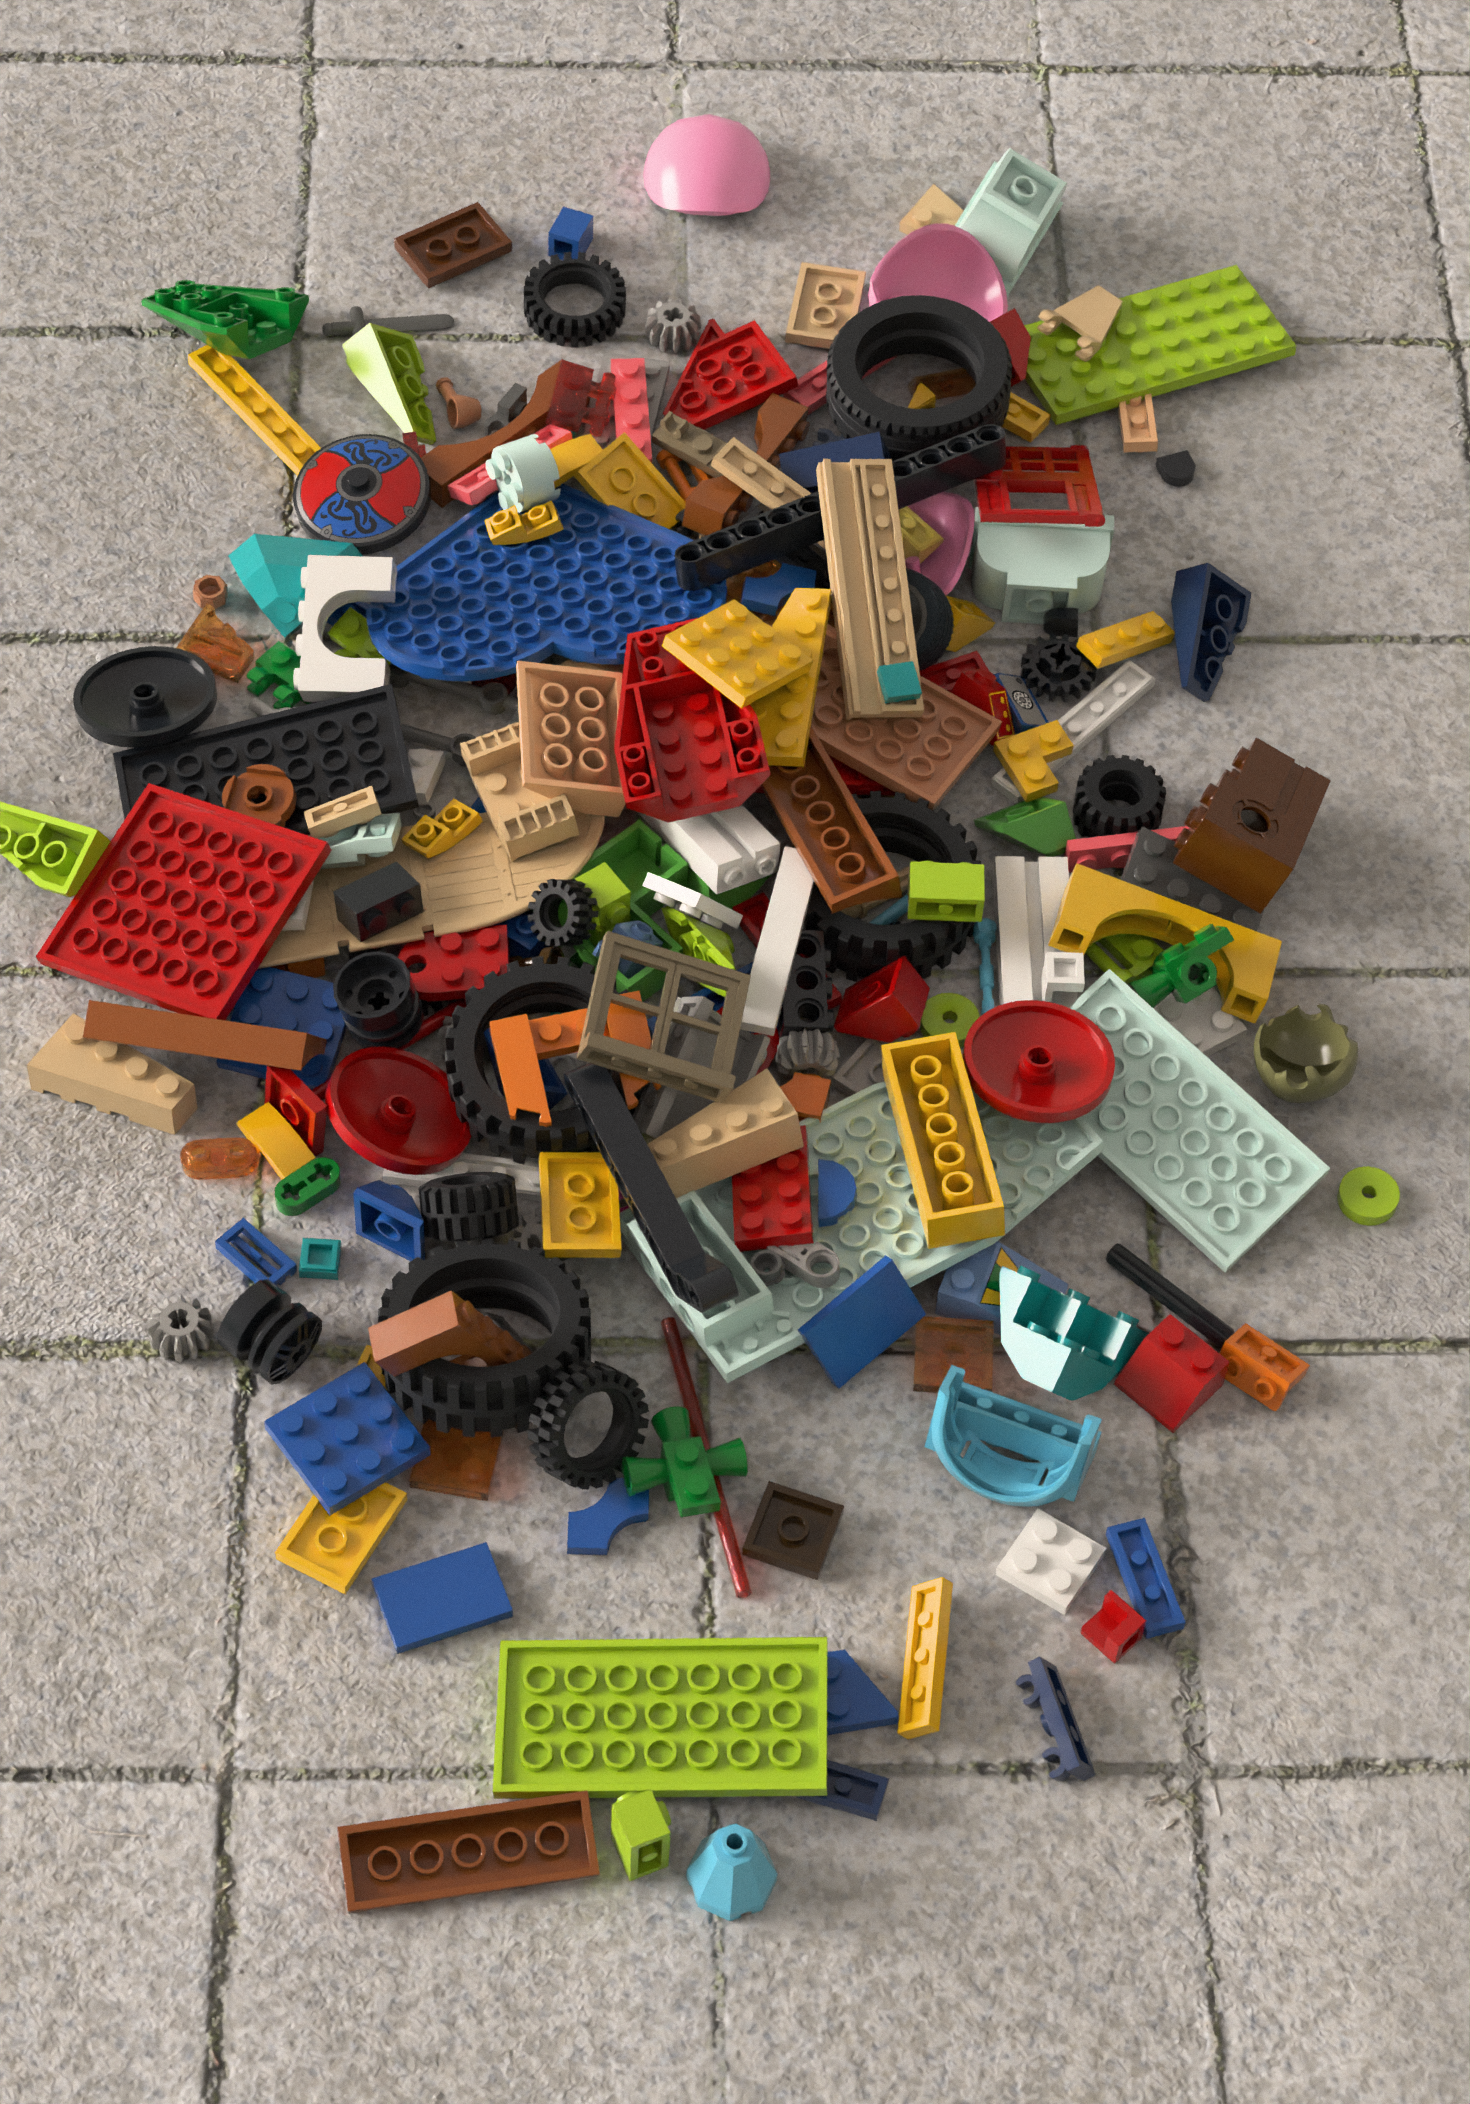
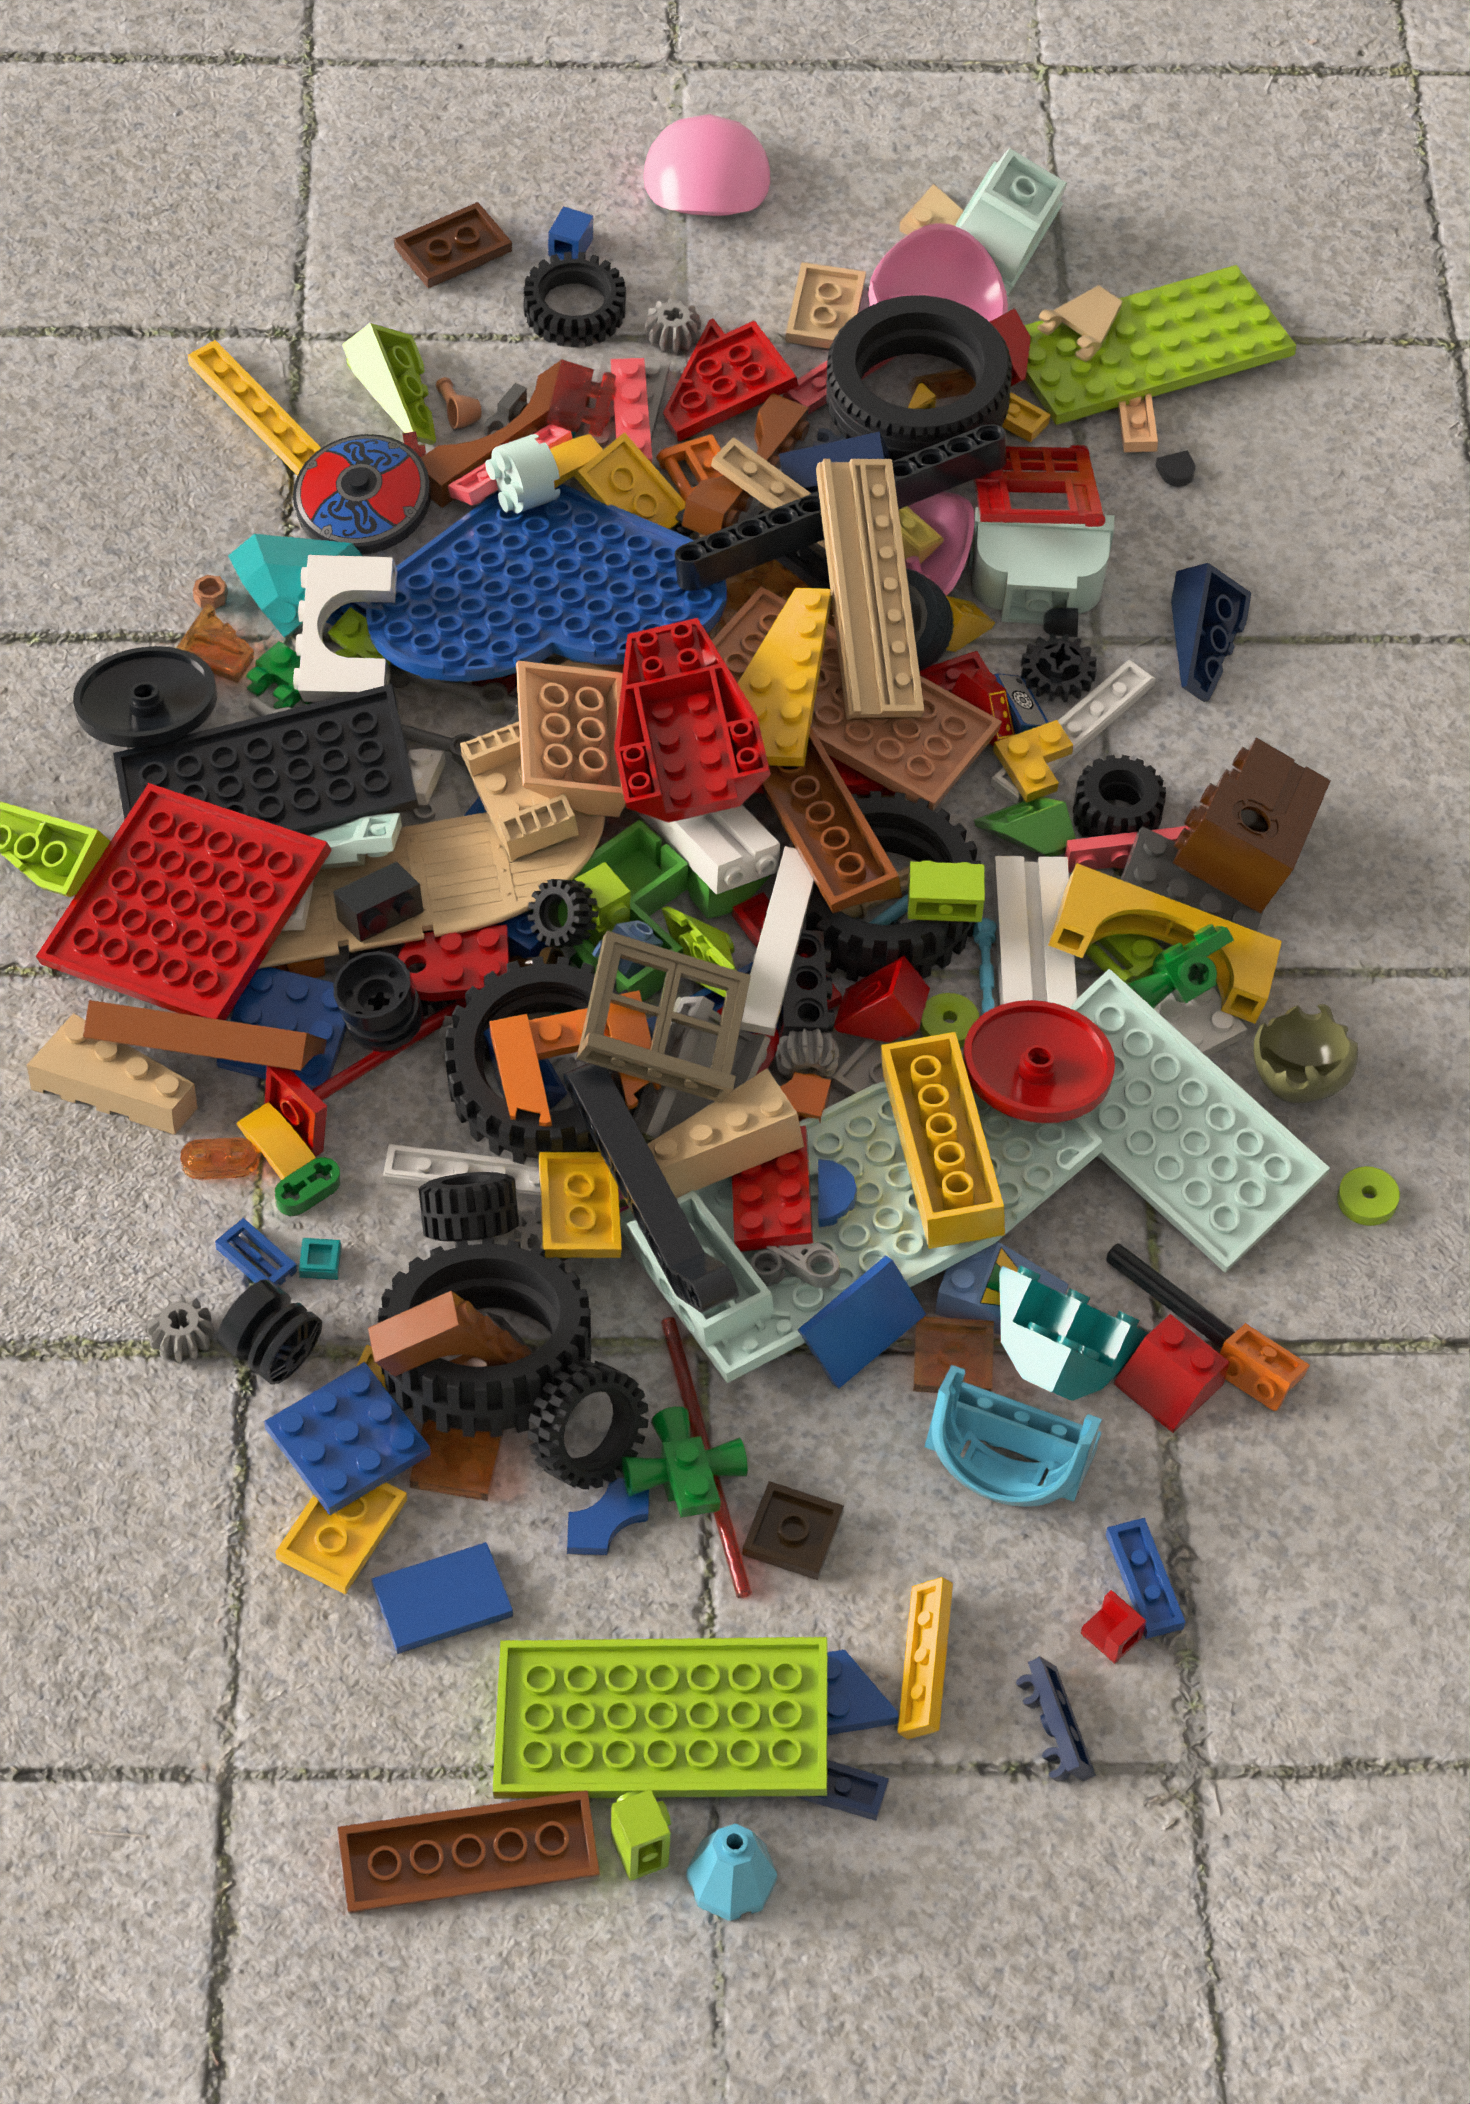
(231, 318): green wedge -> none
(257, 780): dark orange plate -> none
(343, 812): tan plate -> none
(389, 1219): blue slope -> none
(396, 1111): red dish -> none
(401, 324): dark grey sword -> none
(447, 829): yellow slope -> none
(510, 527): yellow slope -> none
(688, 443): dark tan plate -> none
(691, 902): white plate -> none
(737, 653): yellow plate -> none
(772, 592): blue tile -> none
(899, 682): teal tile -> none
(1050, 1561): white plate -> none
(1062, 973): white panel -> none
(1125, 639): yellow plate -> none

